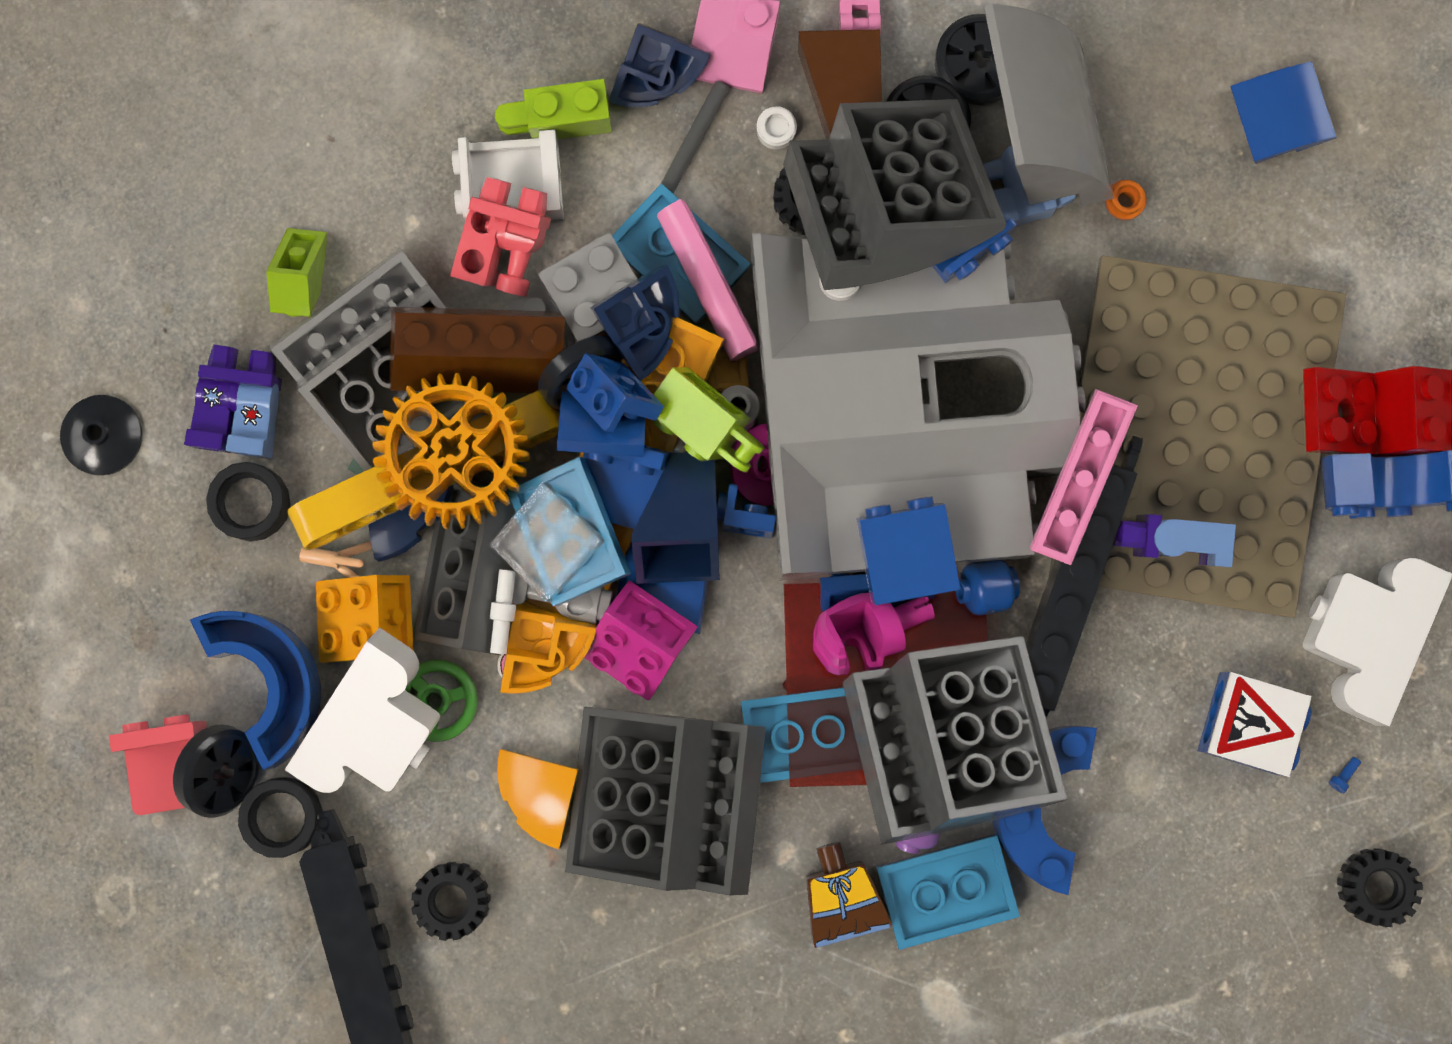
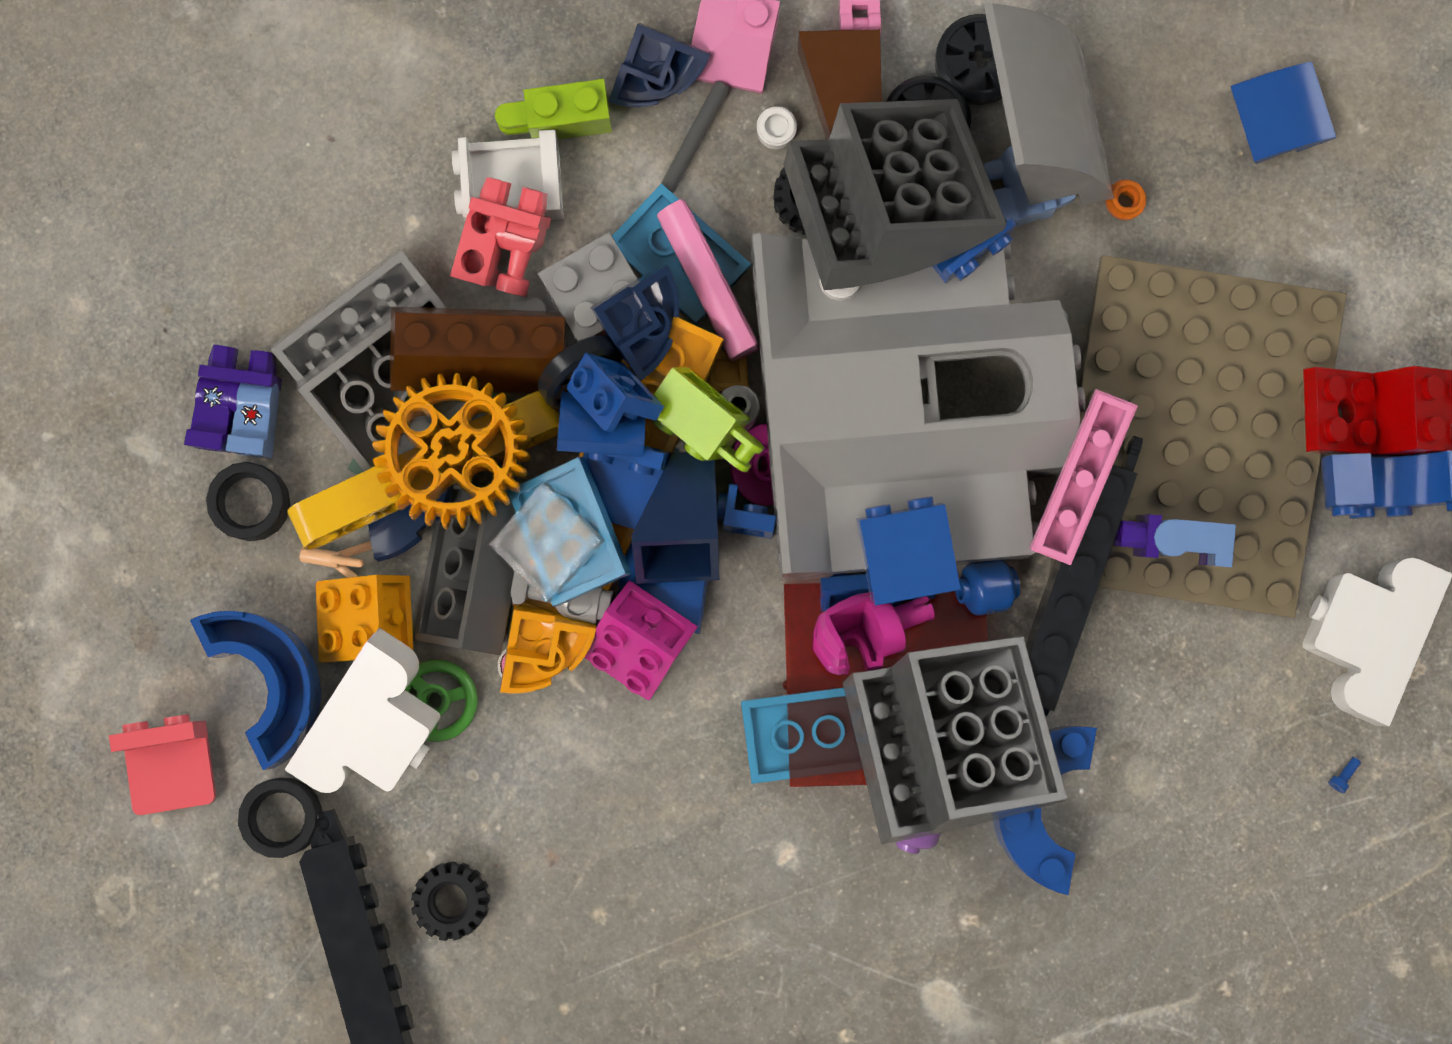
(119, 437): black dish -> none
(219, 792): black wheel -> none
(297, 272): lime slope -> none
(502, 611): white bar -> none
(537, 794): light orange brick -> none
(665, 801): dark grey slope -> none
(842, 899): torso -> none
(947, 891): dark azure plate -> none
(1255, 724): piece -> none
(1404, 887): black tyre -> none

